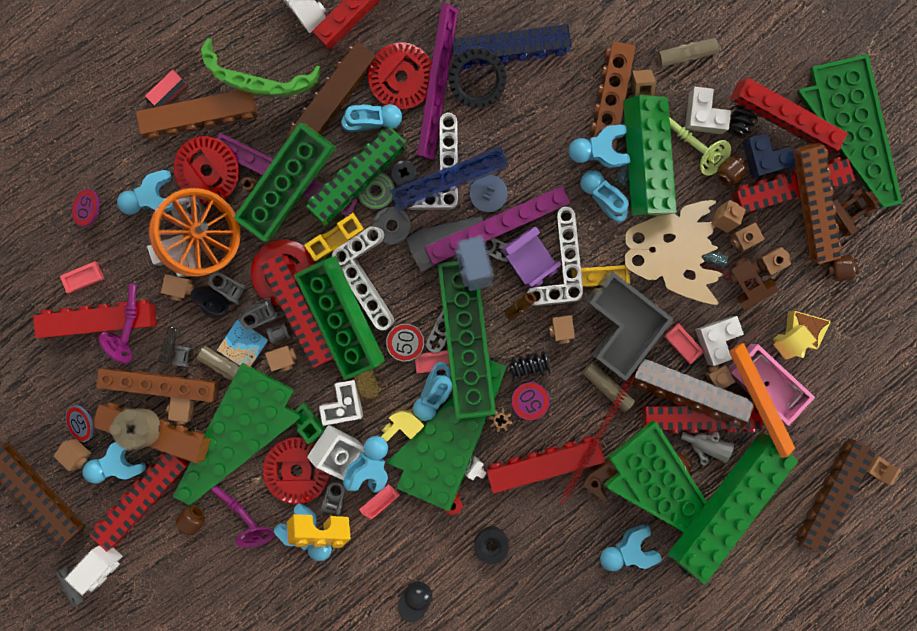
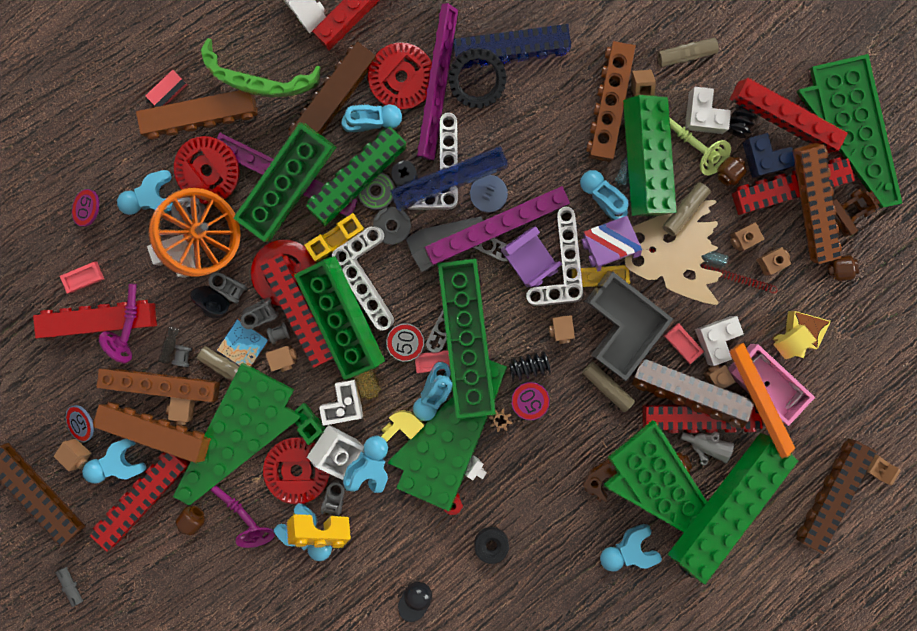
(93, 569): white brick -> none
(135, 428): dark tan brick -> none
(177, 287): medium nougat brick -> none
(248, 186): reddish brown pin -> none
(379, 502): coral tile -> none
(474, 263): sand blue brick -> none
(520, 306): reddish brown pin -> none
(543, 465): red brick -> none
(600, 148): medium azure piece -> none
(600, 436): red piece -> none
(611, 242): none -> panel
(686, 209): none -> dark tan axle
(728, 216): medium nougat brick -> none
(745, 270): reddish brown tile -> none

